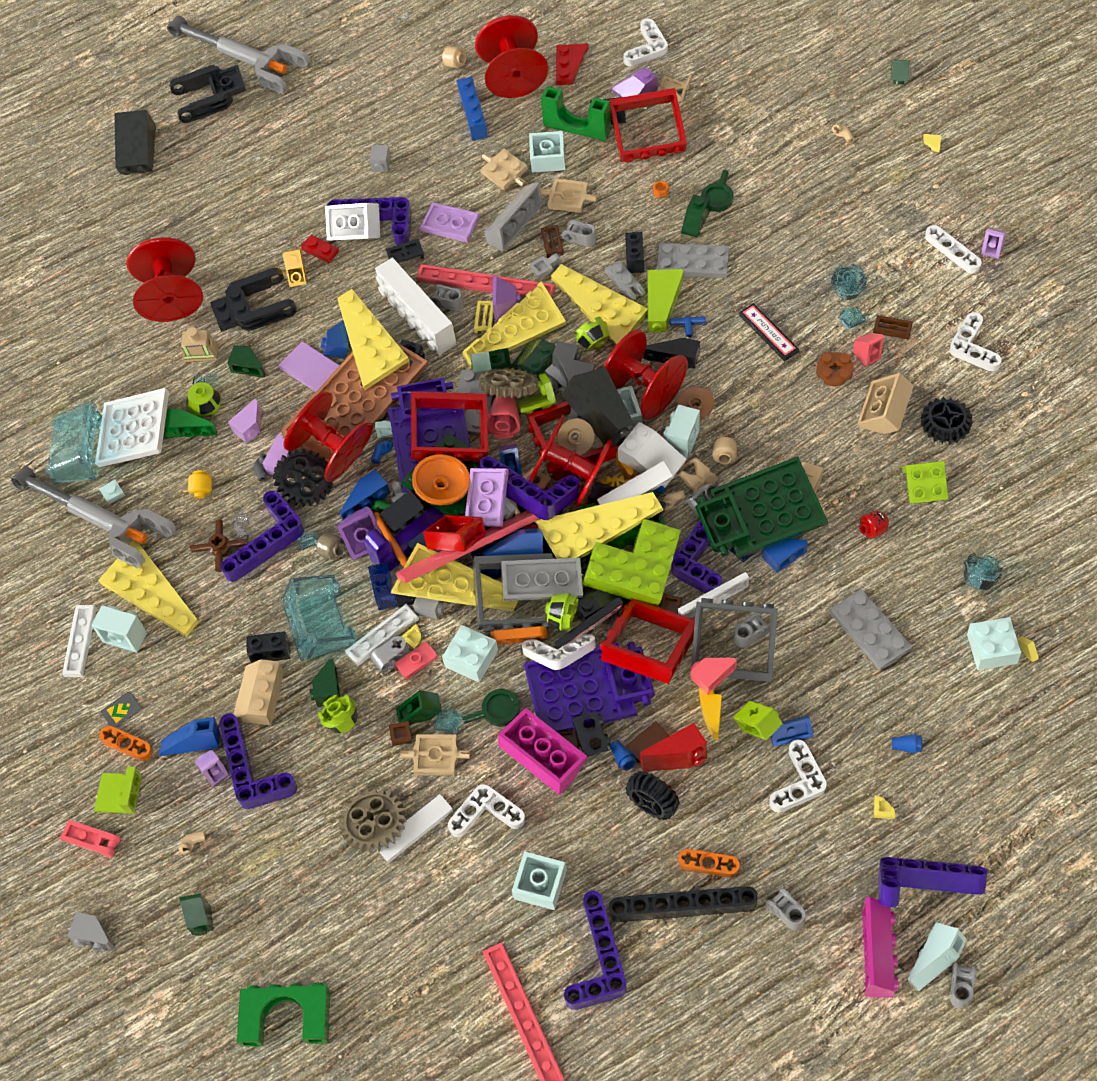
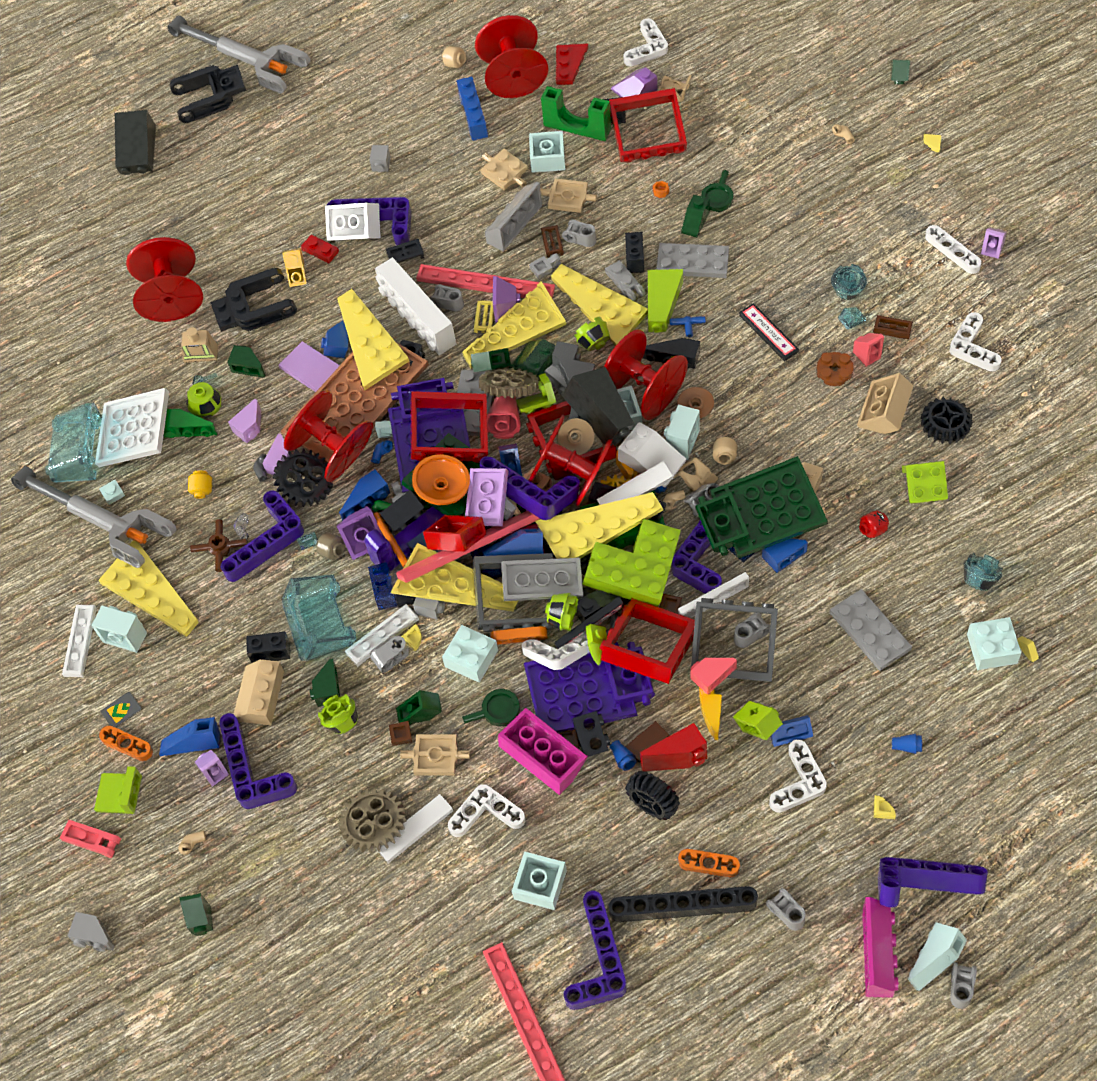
(257, 1002): green arch -> none
(416, 660): coral plate -> none
(448, 721): clear light blue slope -> none
(450, 222): lavender tile -> none
(595, 636): none -> lime plate

